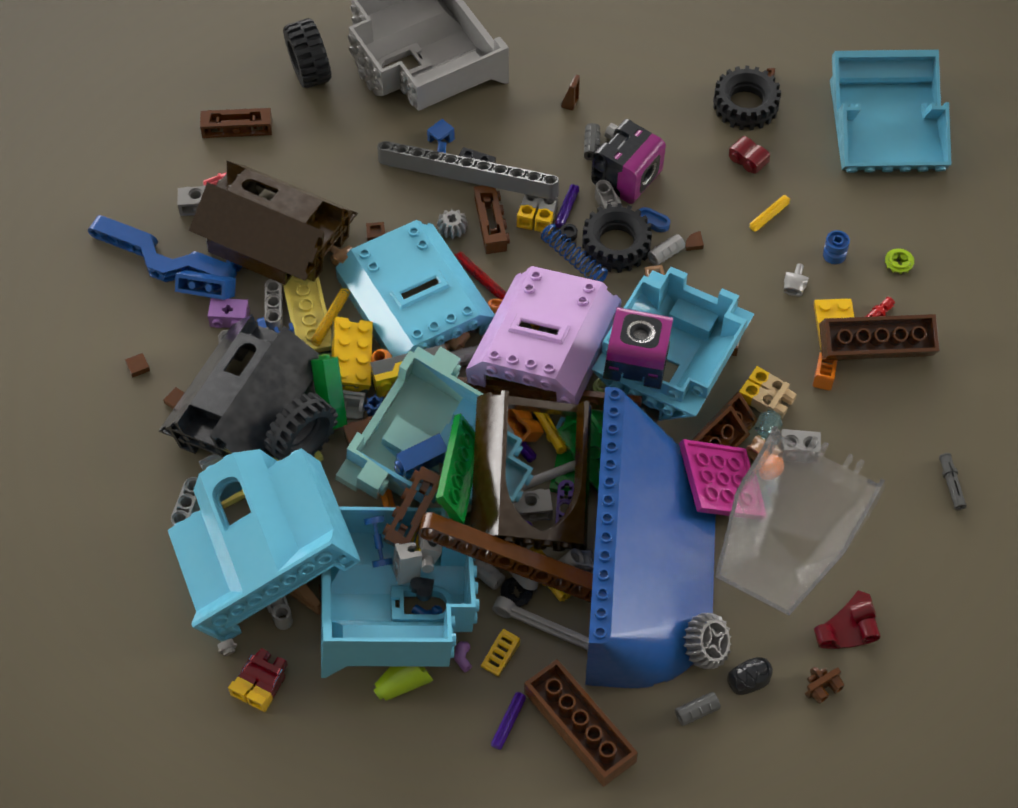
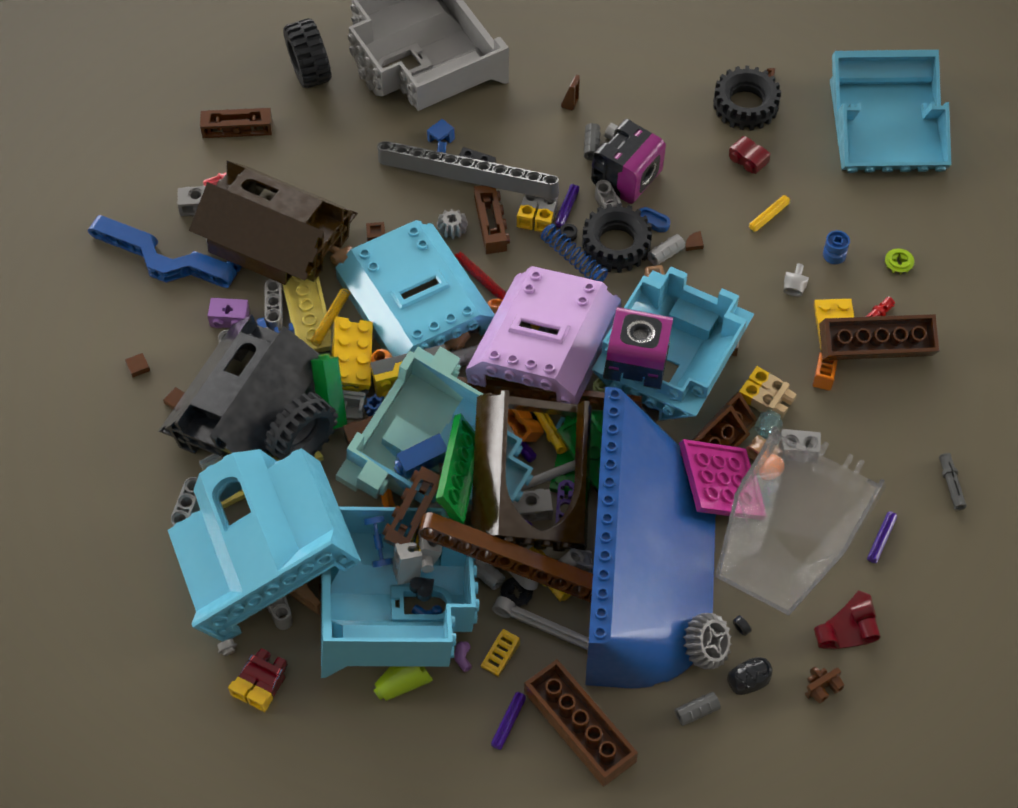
(205, 285): blue brick -> none
(742, 625): none -> black tile
(882, 537): none -> dark purple axle

